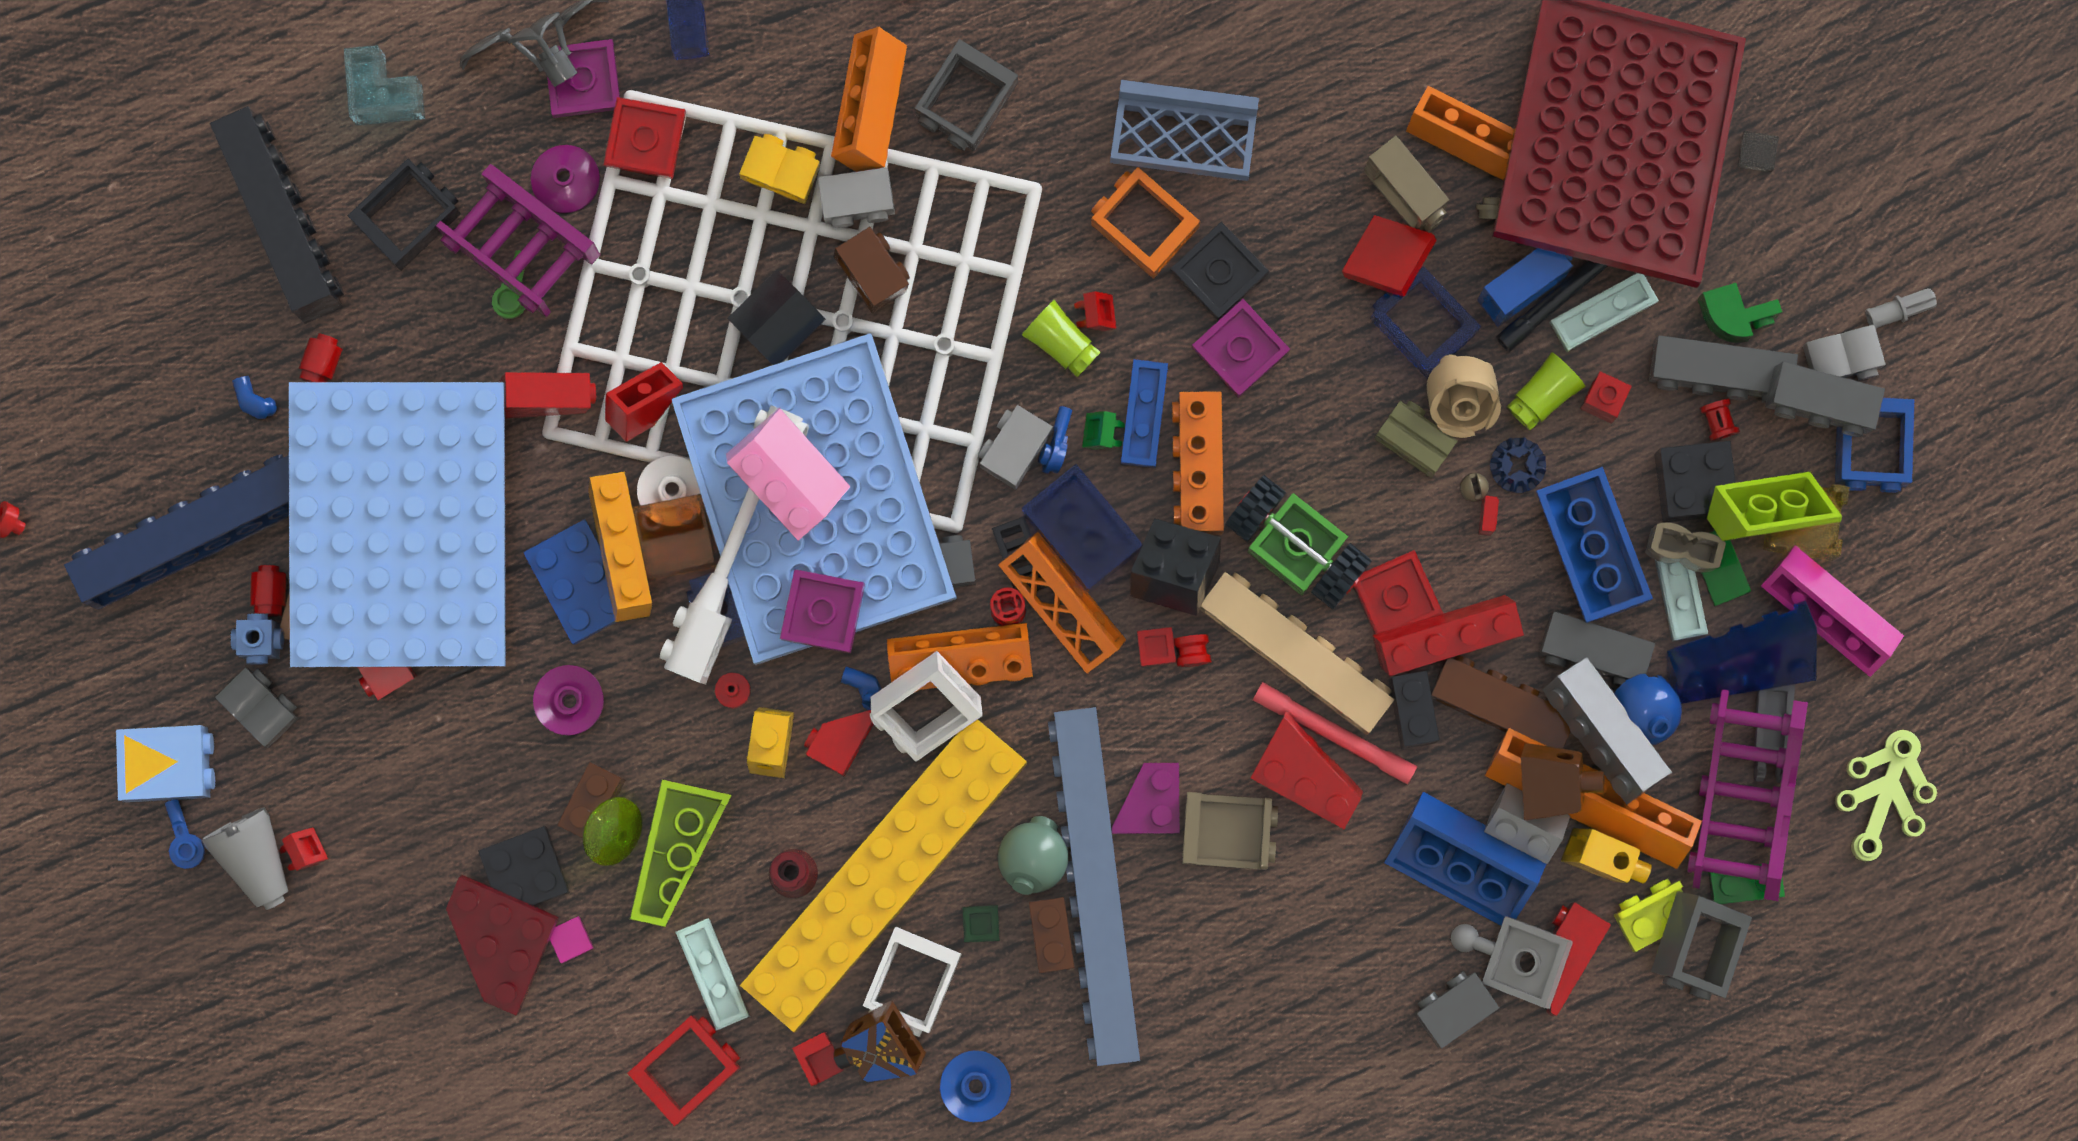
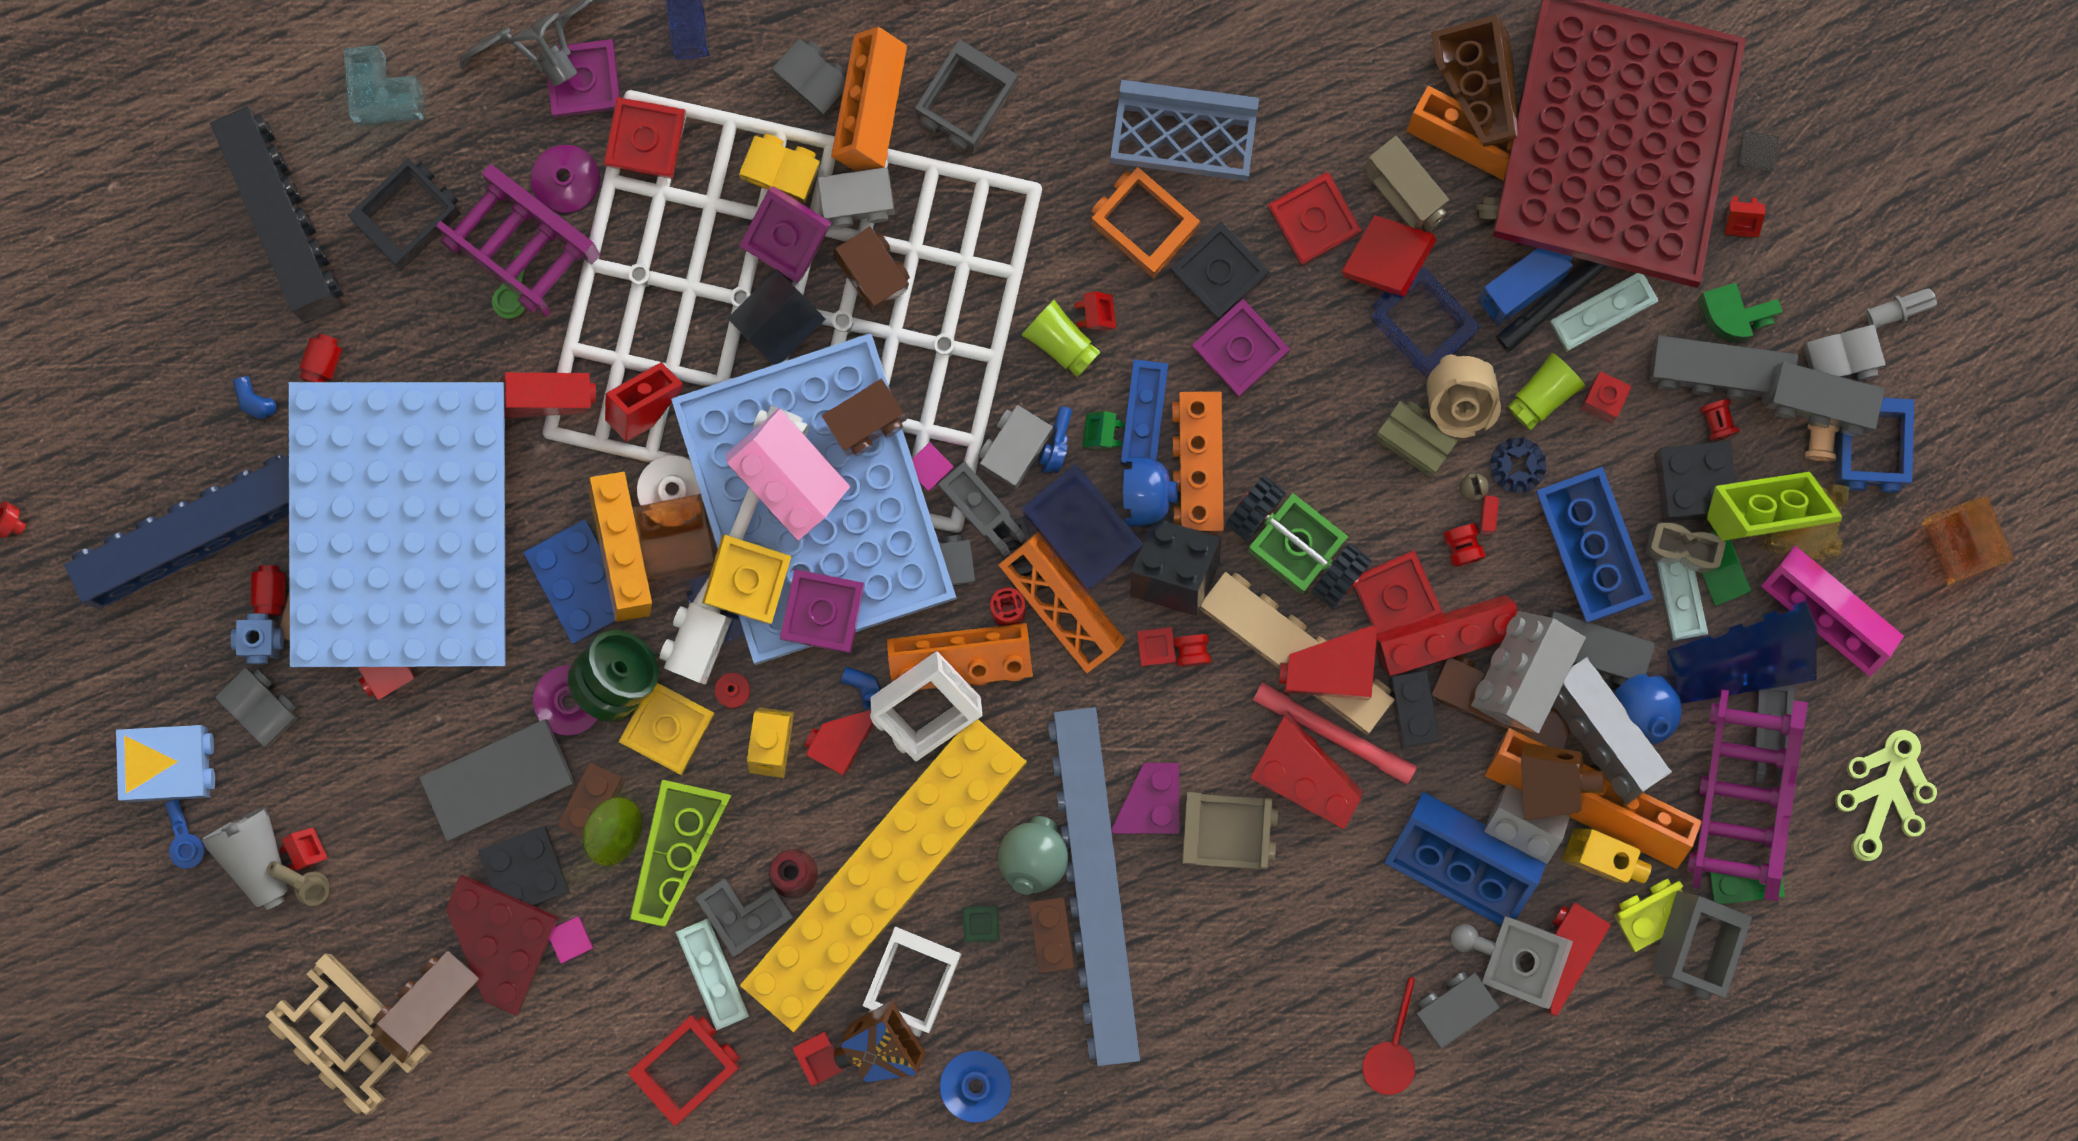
(309, 888): none -> dark tan plate
(326, 1056): none -> tan fence
(423, 1005): none -> brick
(497, 780): none -> dark grey tile
(613, 675): none -> dark green wheel
(667, 728): none -> yellow plate
(740, 925): none -> dark grey plate
(746, 579): none -> yellow plate
(785, 234): none -> magenta plate
(811, 77): none -> dark grey brick
(865, 418): none -> reddish brown brick
(931, 466): none -> dark pink tile
(980, 506): none -> dark grey hinge
(1147, 491): none -> blue cylinder
(1314, 218): none -> red tile
(1333, 668): none -> red slope
(1389, 1065): none -> red piece
(1463, 537): none -> red wheel
(1481, 75): none -> reddish brown wedge
(1528, 671): none -> light grey brick
(1744, 218): none -> red tile
(1821, 443): none -> light nougat bush
(1967, 540): none -> clear orange slope

